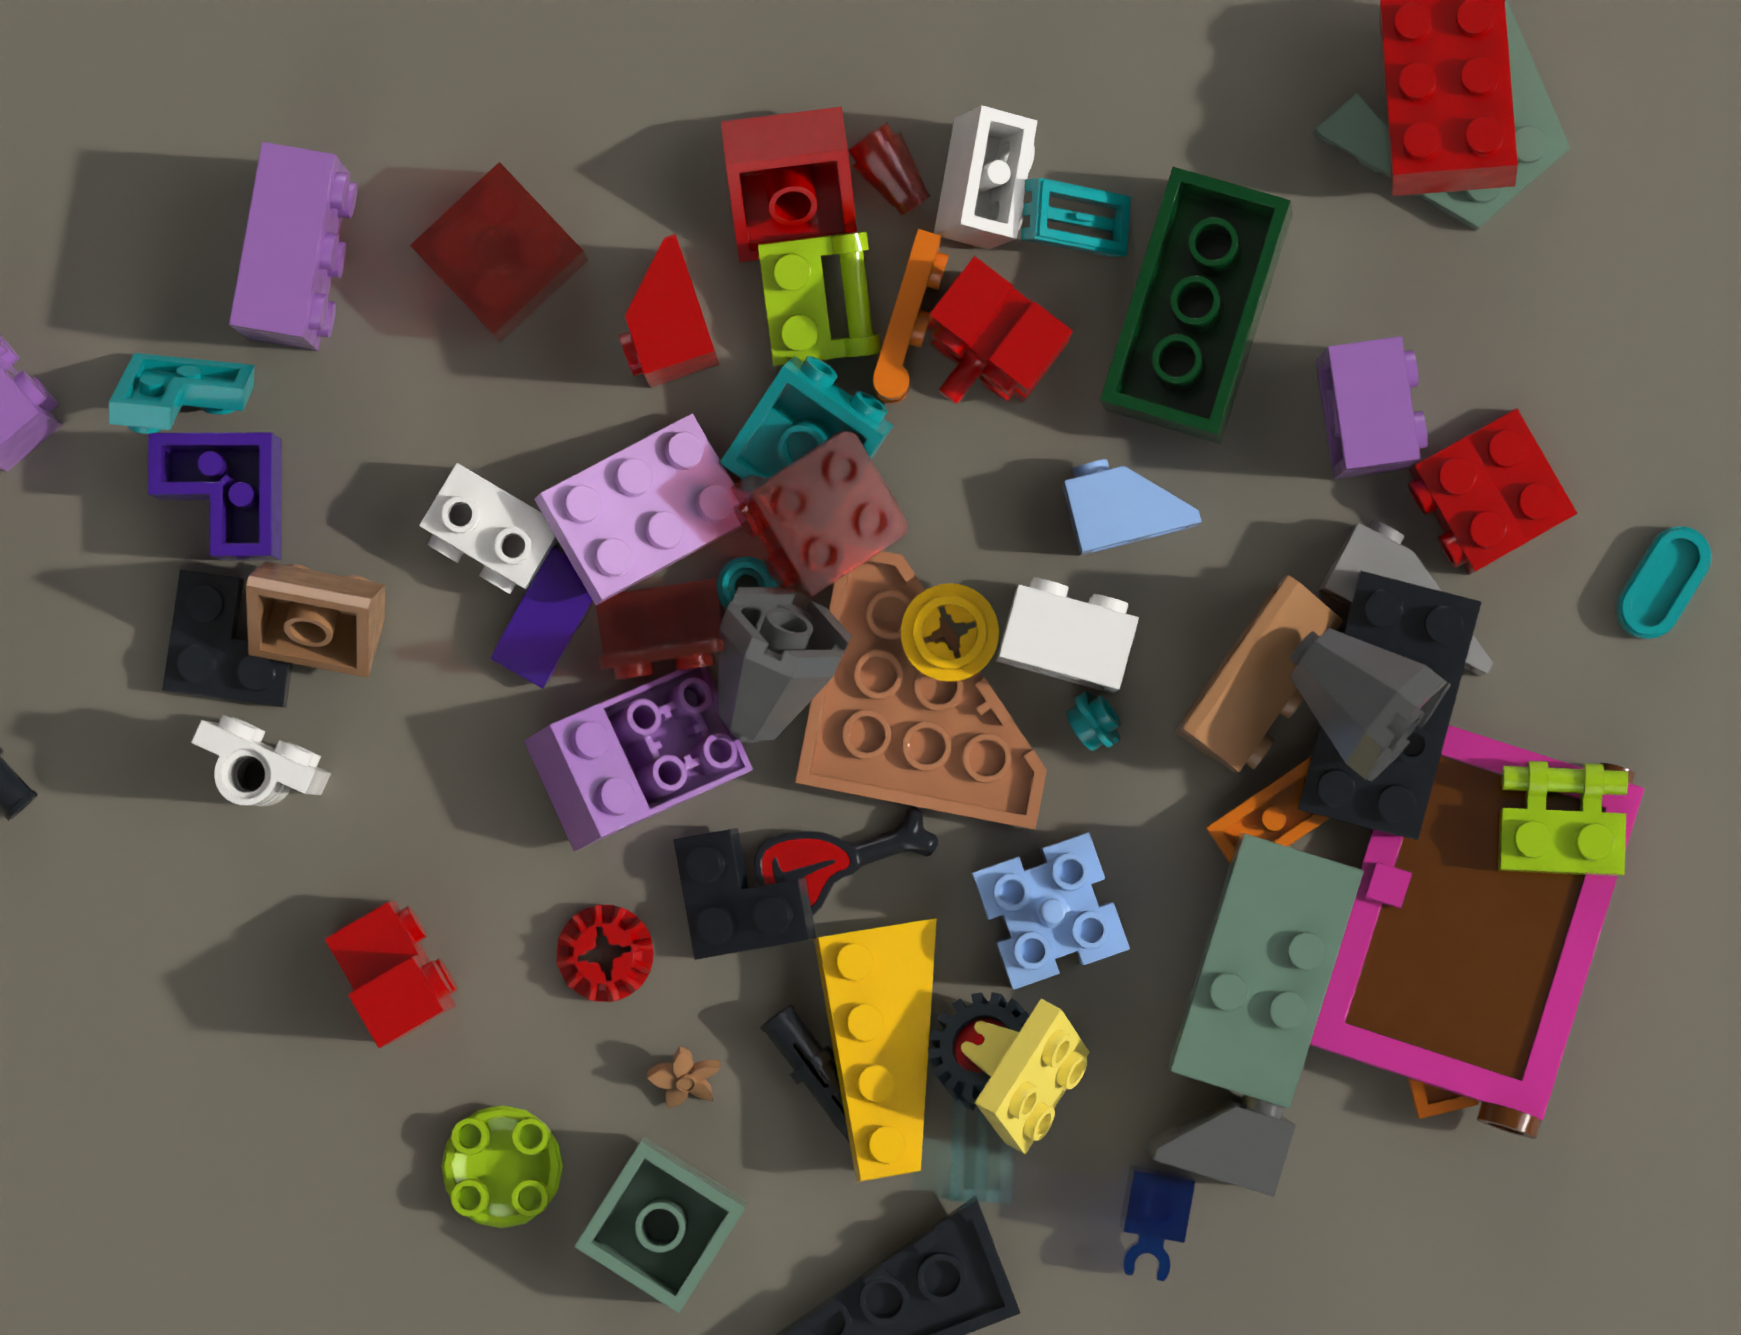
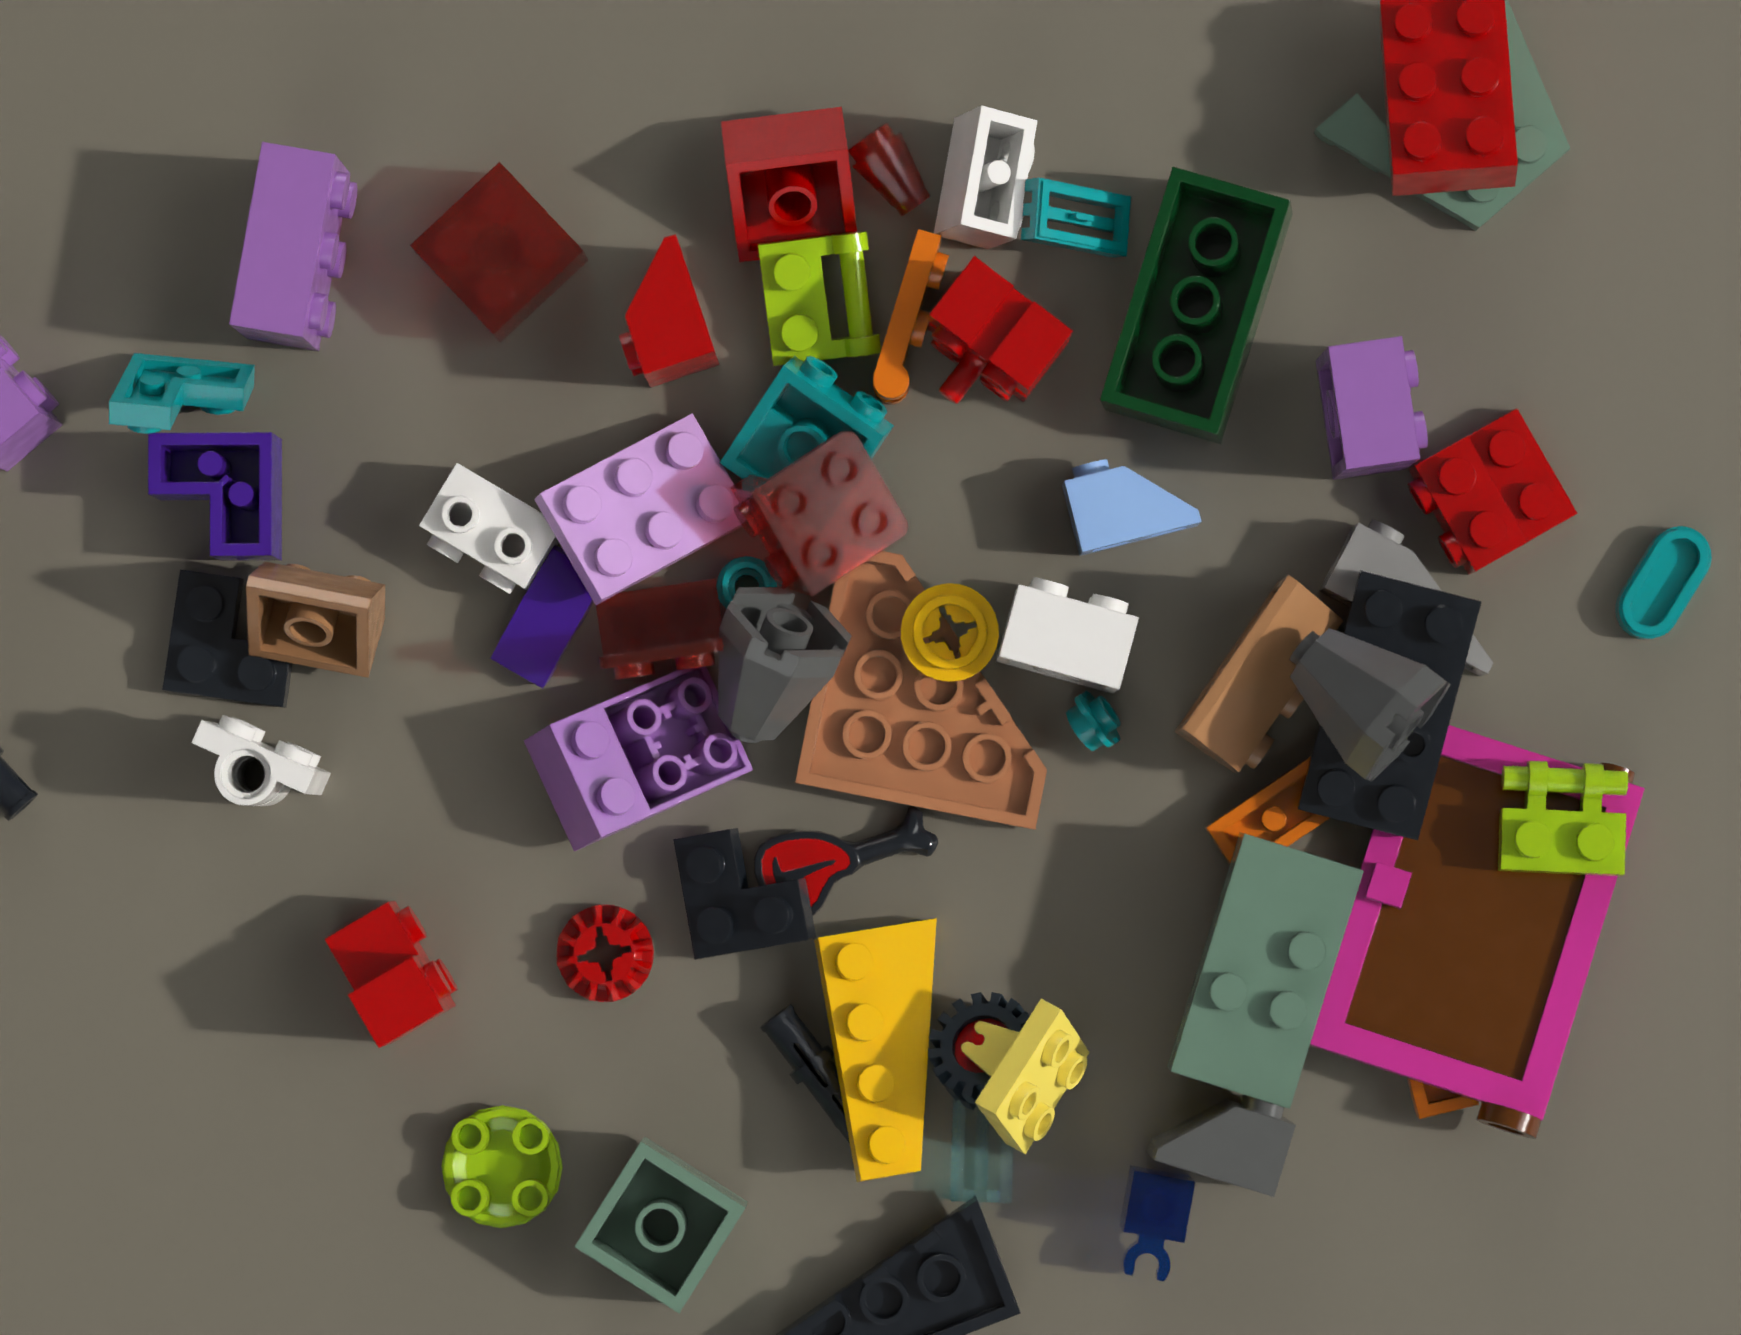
(684, 1077): medium nougat plant -> none
(1050, 910): light blue brick -> none

